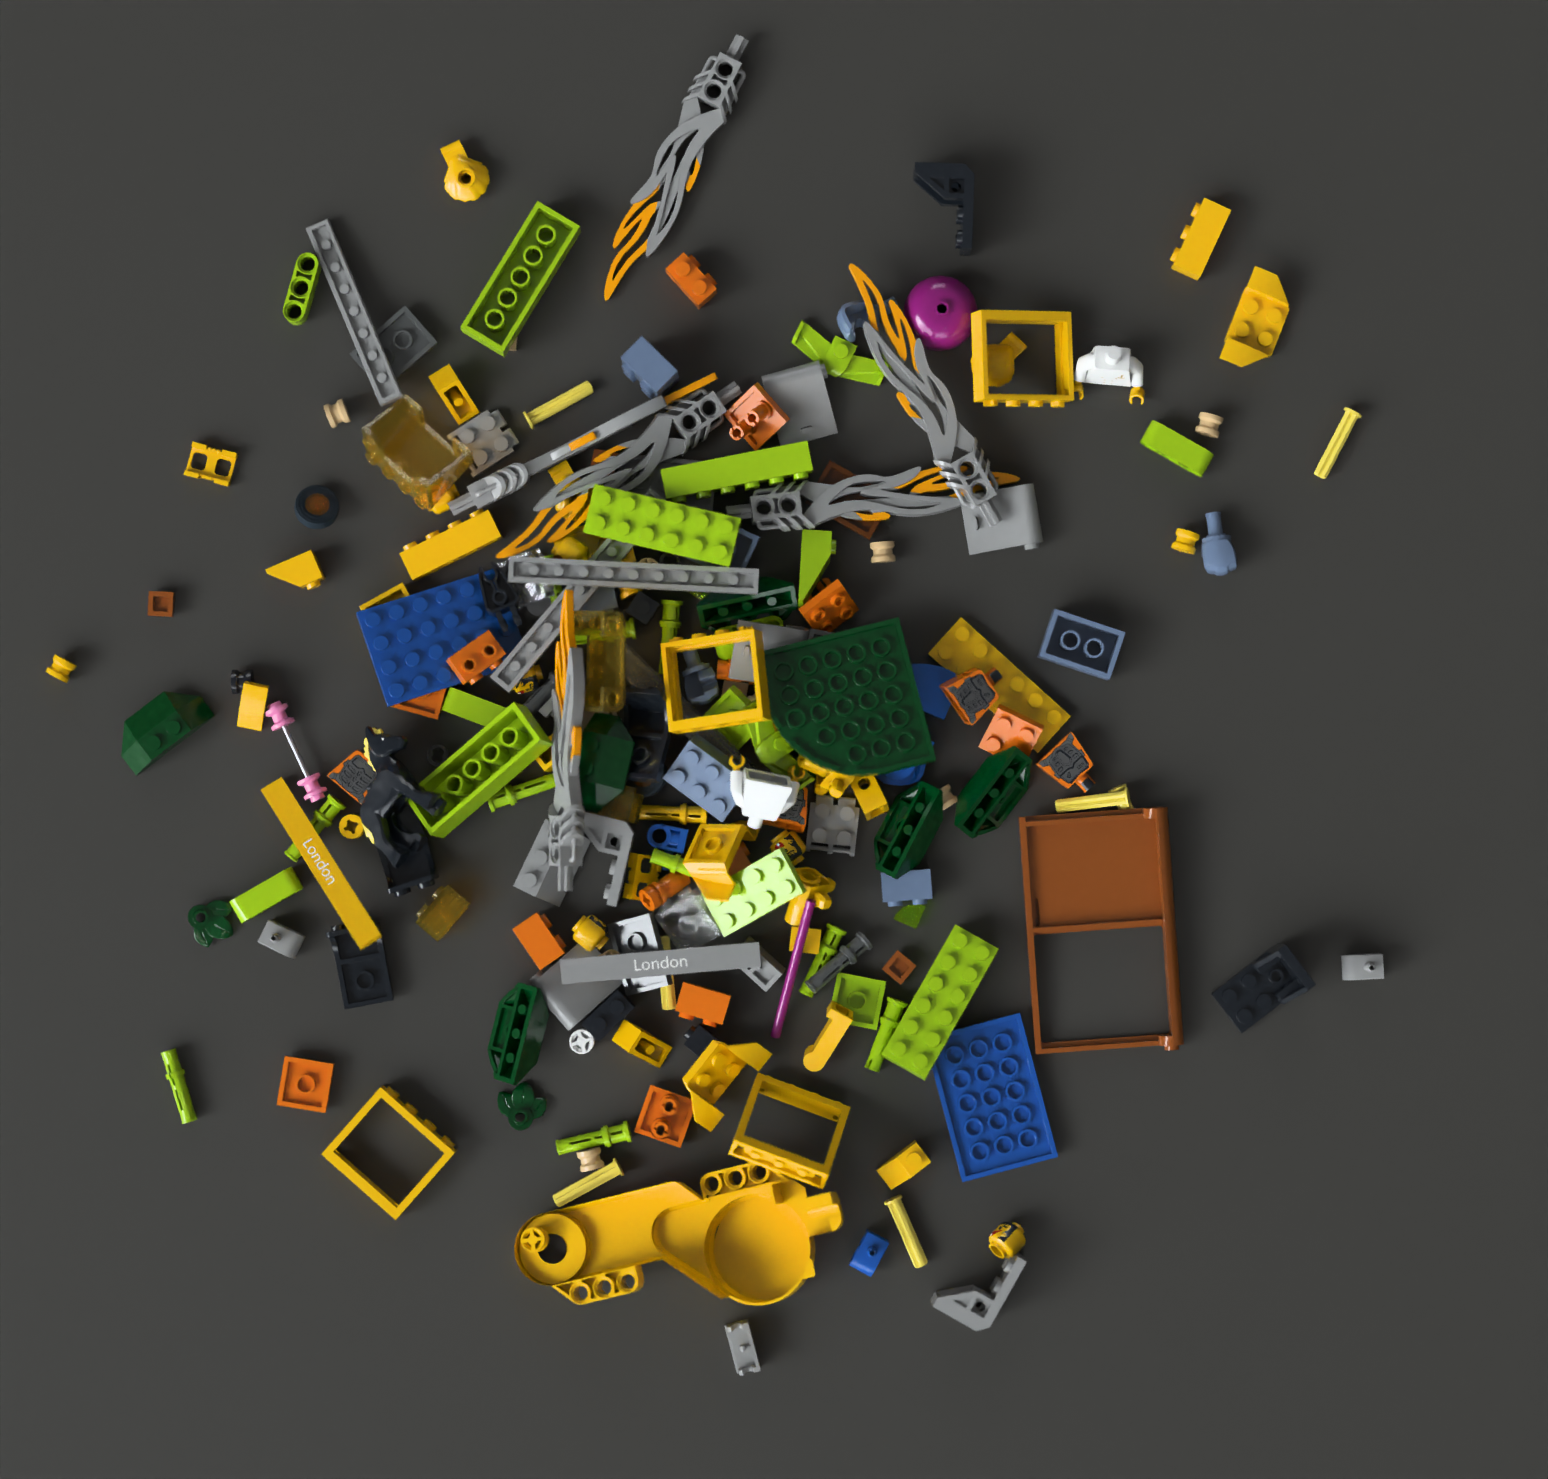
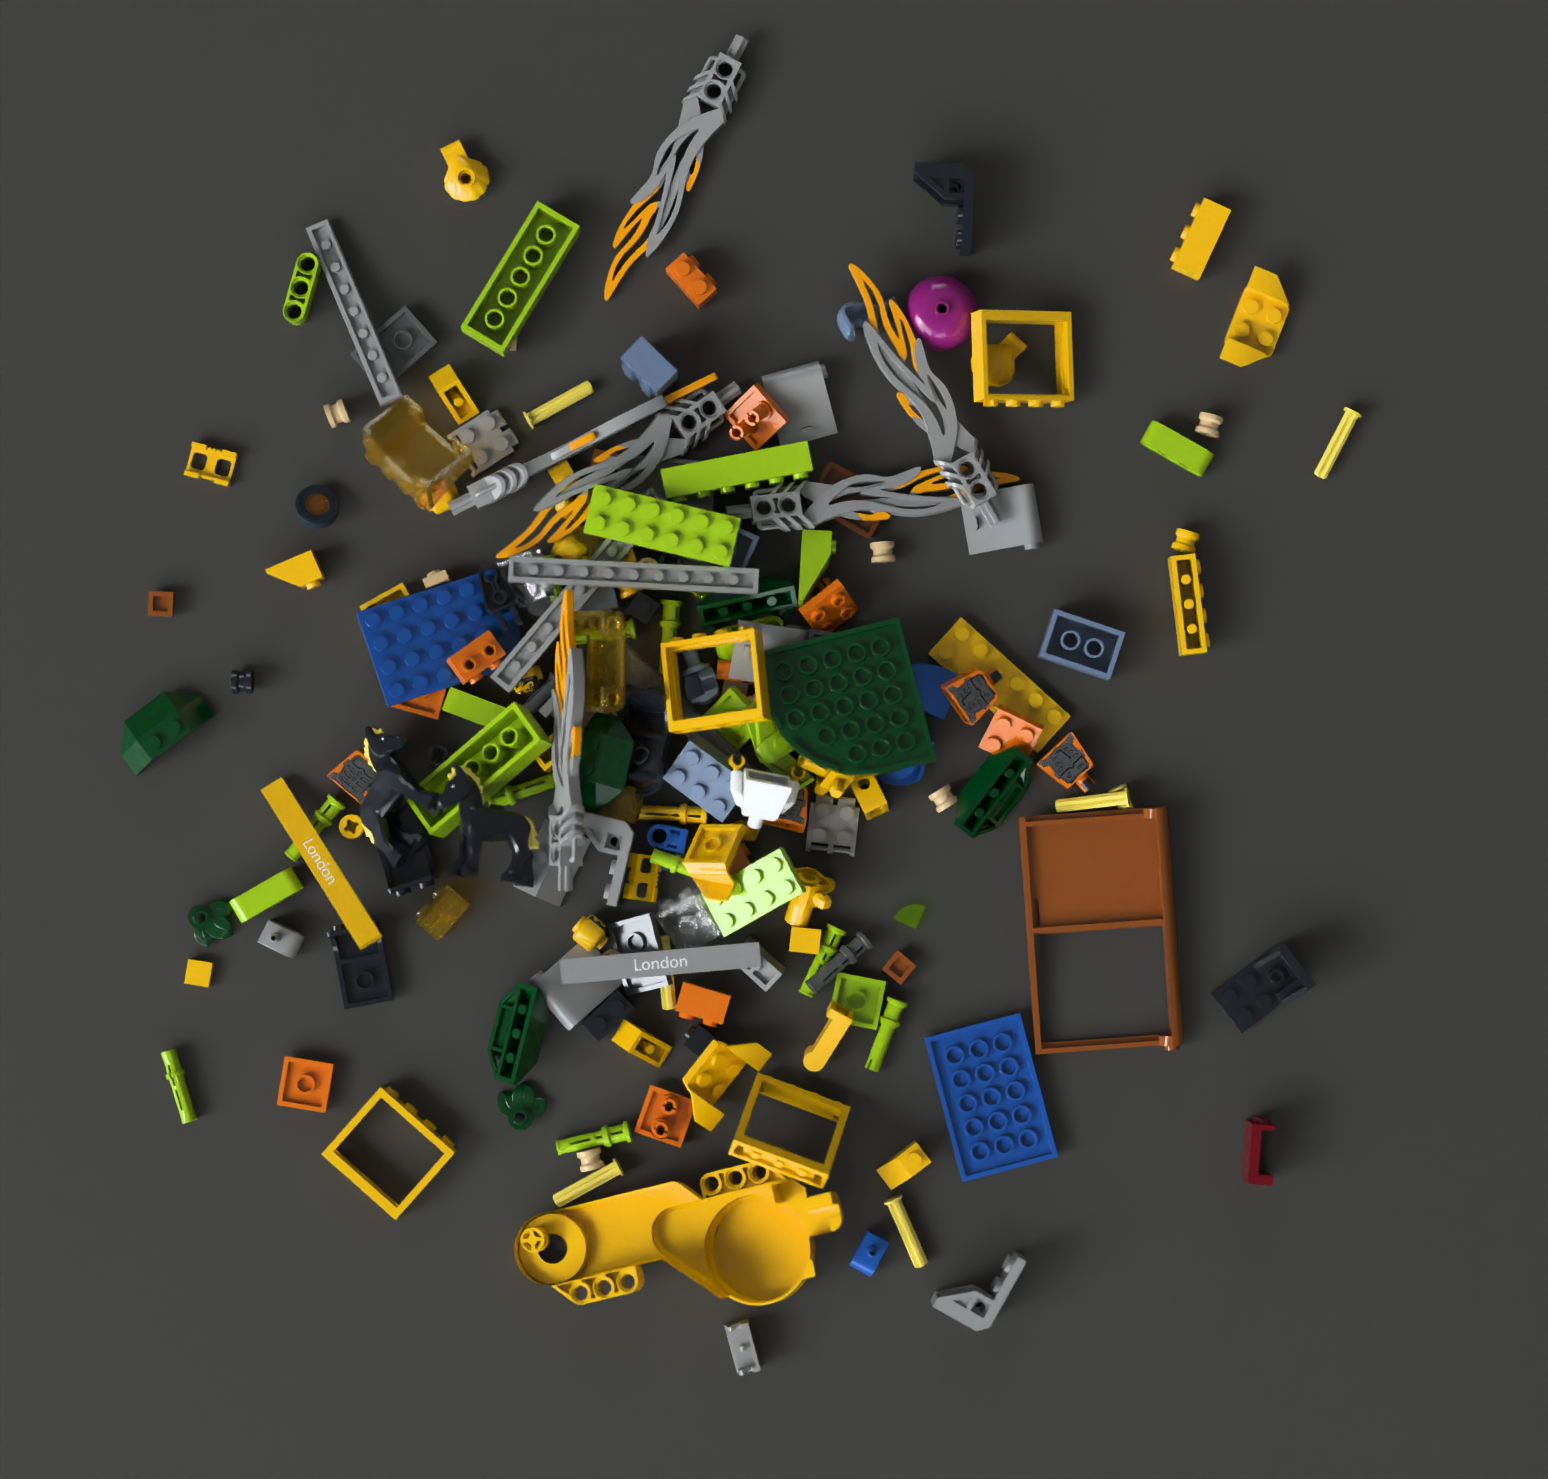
(61, 668): yellow wheel -> none
(198, 973): none -> yellow tile
(252, 705): yellow slope -> none
(281, 720): bright pink axle -> none
(436, 578): none -> tan plate
(451, 545): yellow brick -> none
(488, 825): none -> black animal
(539, 940): orange brick -> none
(582, 1044): white wheel -> none
(666, 887): orange axle -> none
(792, 844): yellow head -> none
(793, 968): magenta piece -> none
(837, 356): lime plate -> none
(908, 829): dark green wedge -> none
(912, 886): sand blue brick -> none
(940, 1002): lime brick -> none
(1007, 1240): yellow head -> none
(1110, 367): white torso -> none
(1187, 604): none -> yellow brick
(1216, 548): sand blue piece -> none
(1251, 1151): none -> dark red panel
(1362, 966): light grey piece -> none

